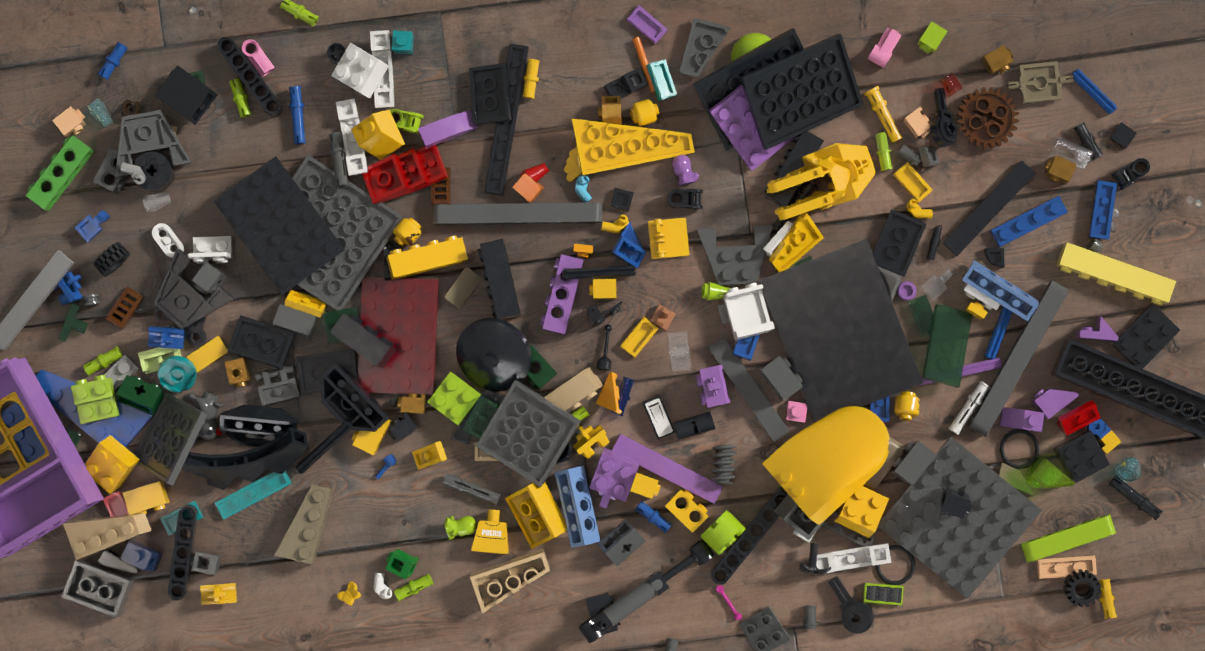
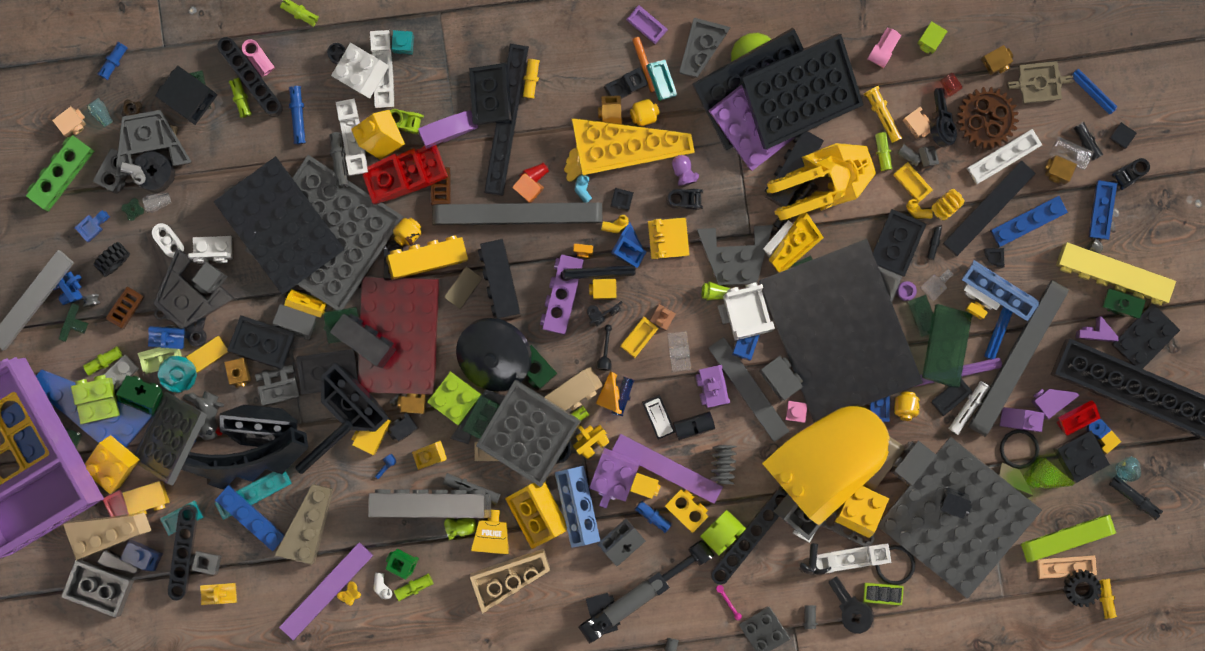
(131, 215): none -> clear green plate
(250, 517): none -> blue plate
(326, 591): none -> medium lavender tile
(423, 504): none -> brick
(947, 204): none -> yellow gear
(951, 397): none -> black tile
(1004, 156): none -> white tile
(1123, 304): none -> dark green brick

